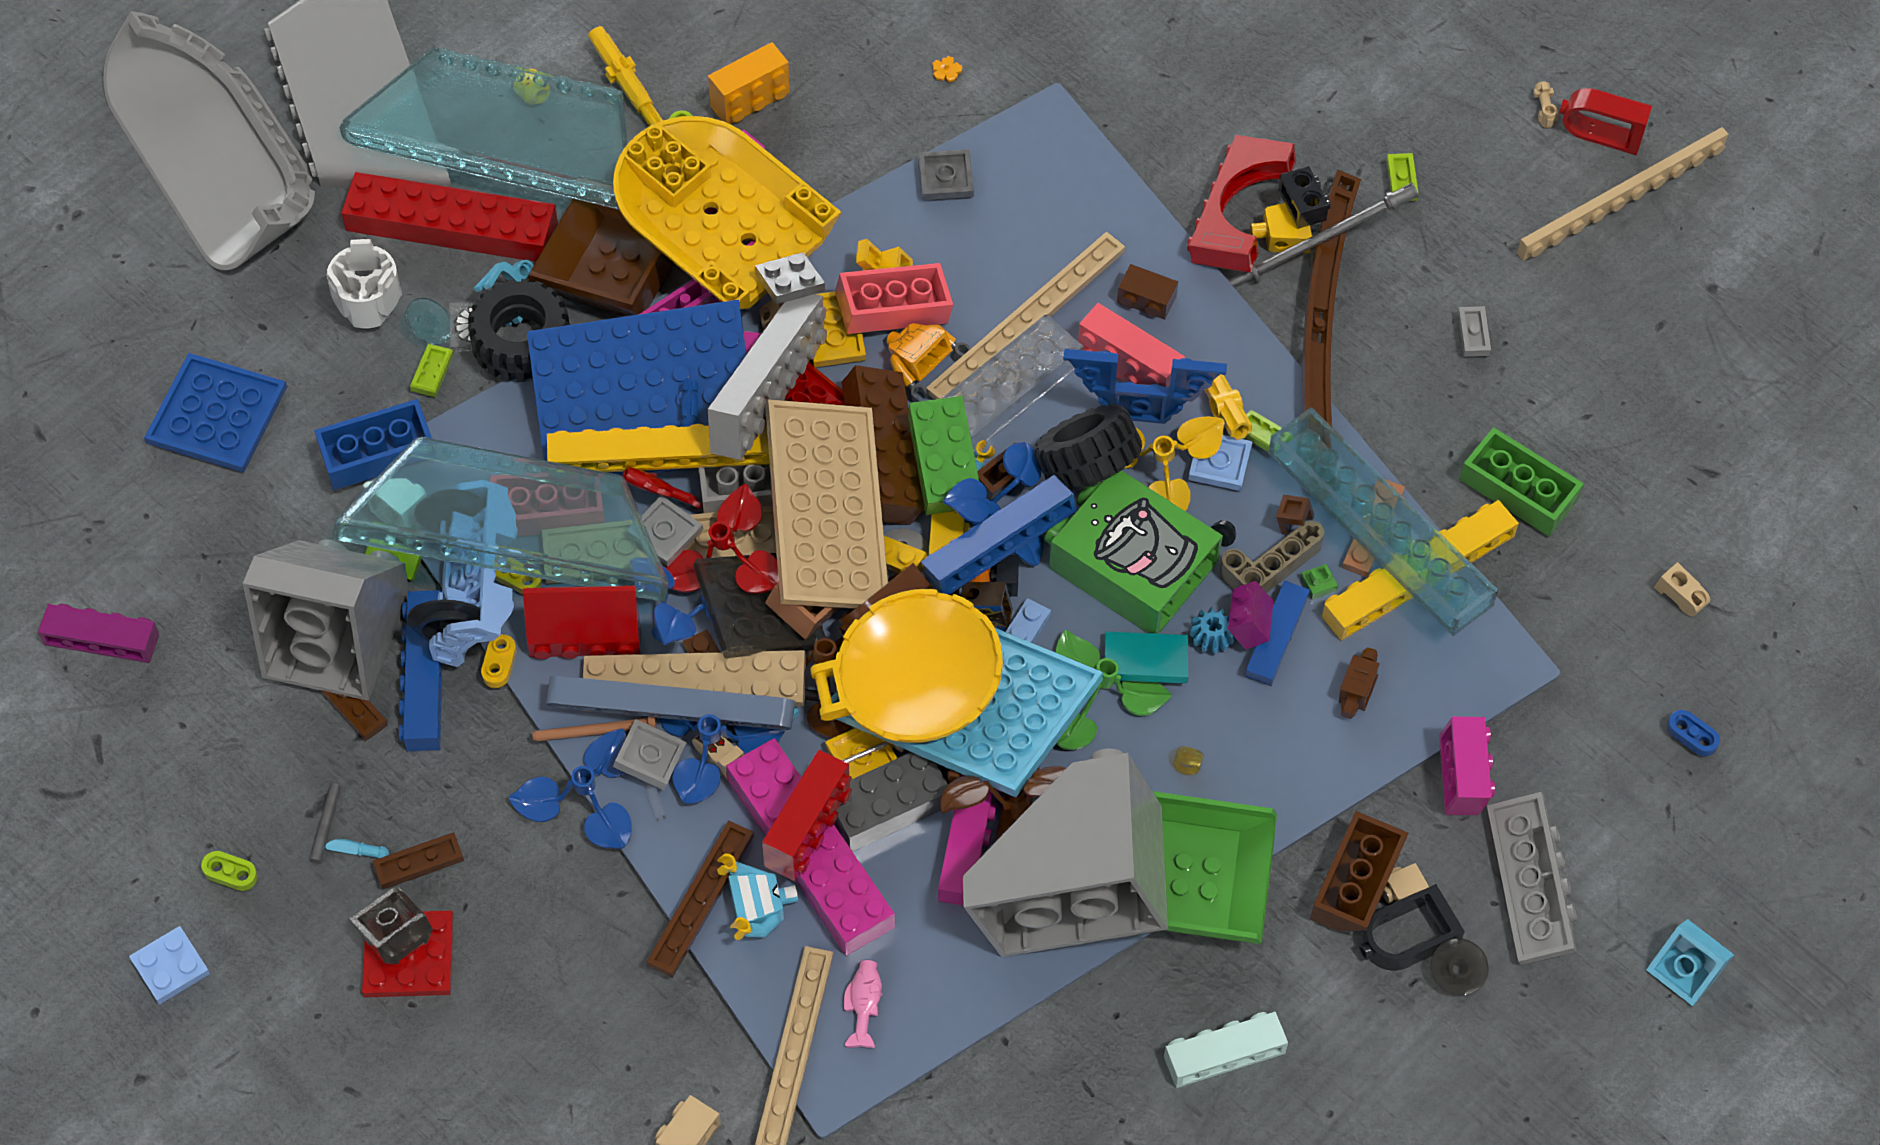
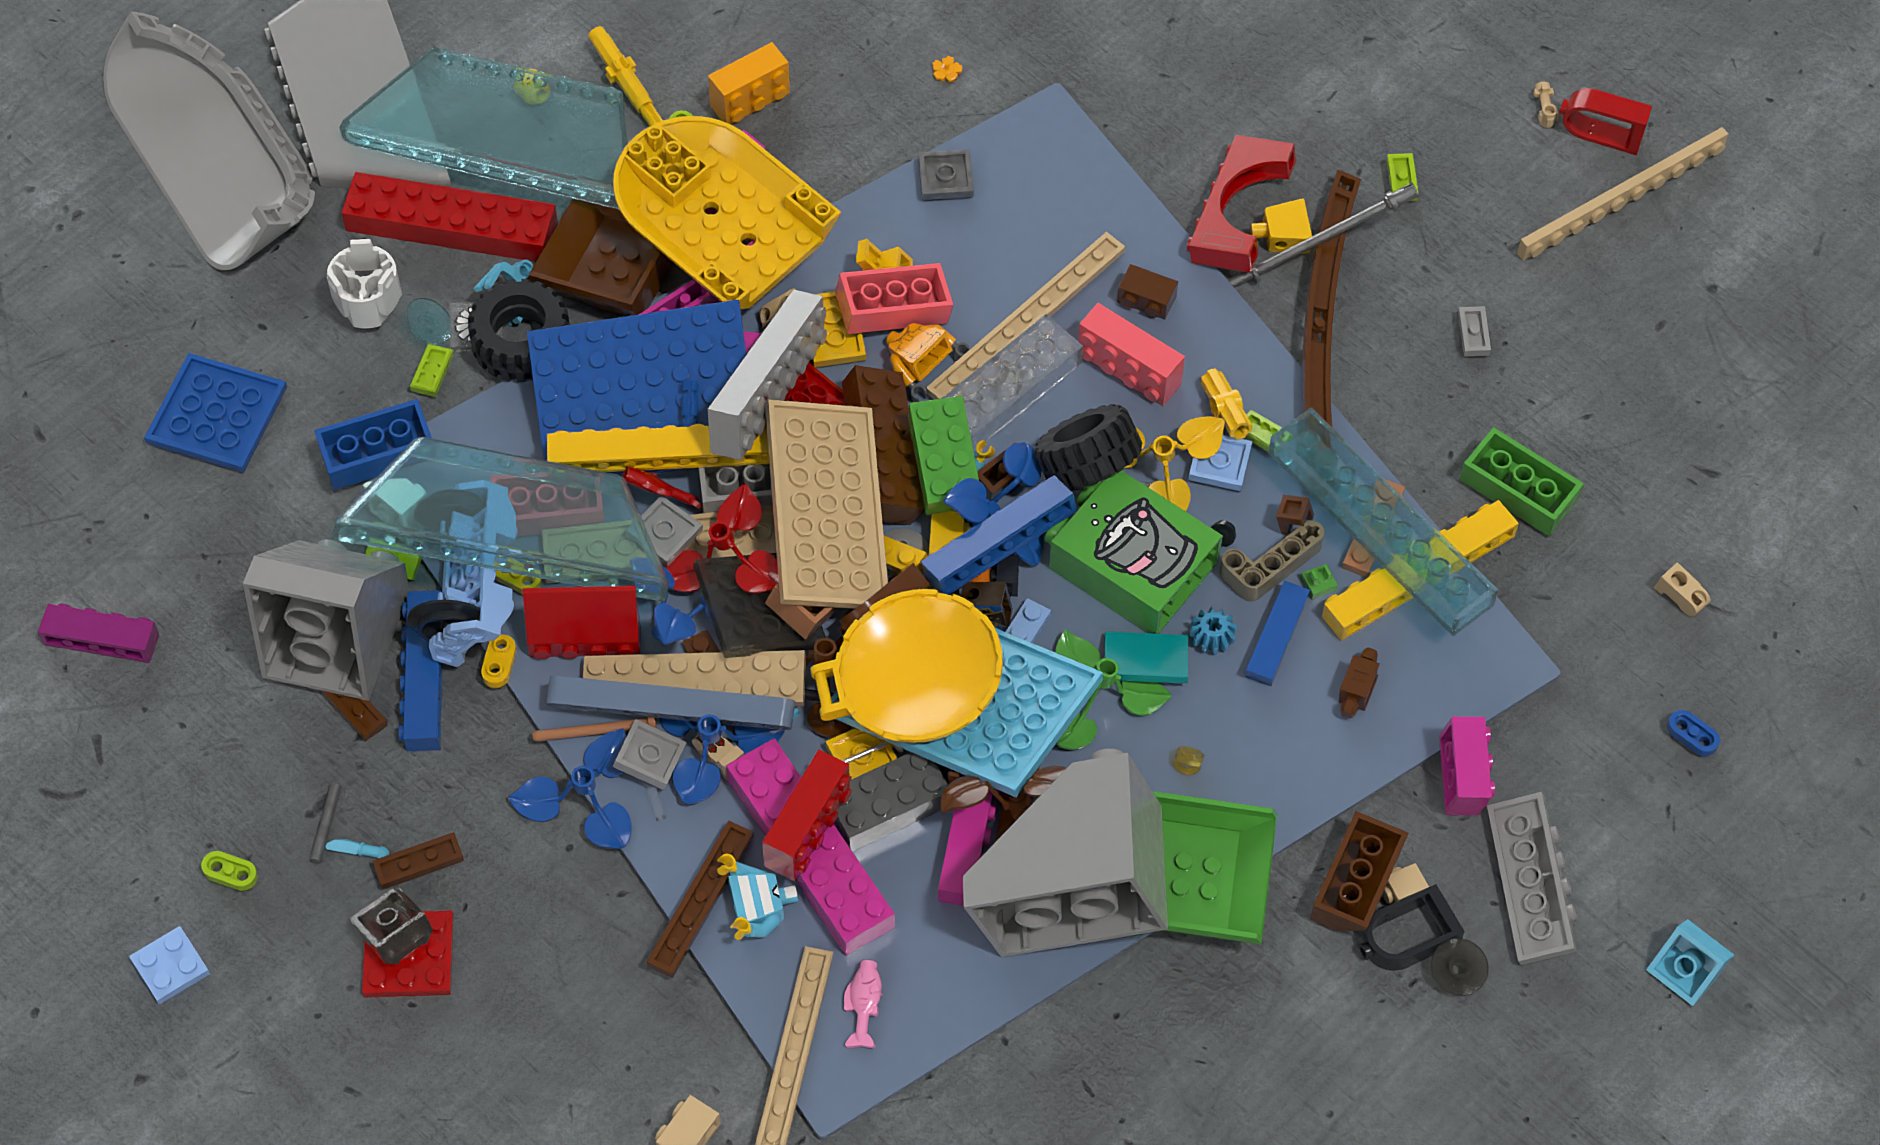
(789, 278): plate -> none
(1144, 402): blue wing -> none
(1225, 1049): light aqua brick -> none
(1250, 615): magenta brick -> none
(1304, 197): black brick -> none

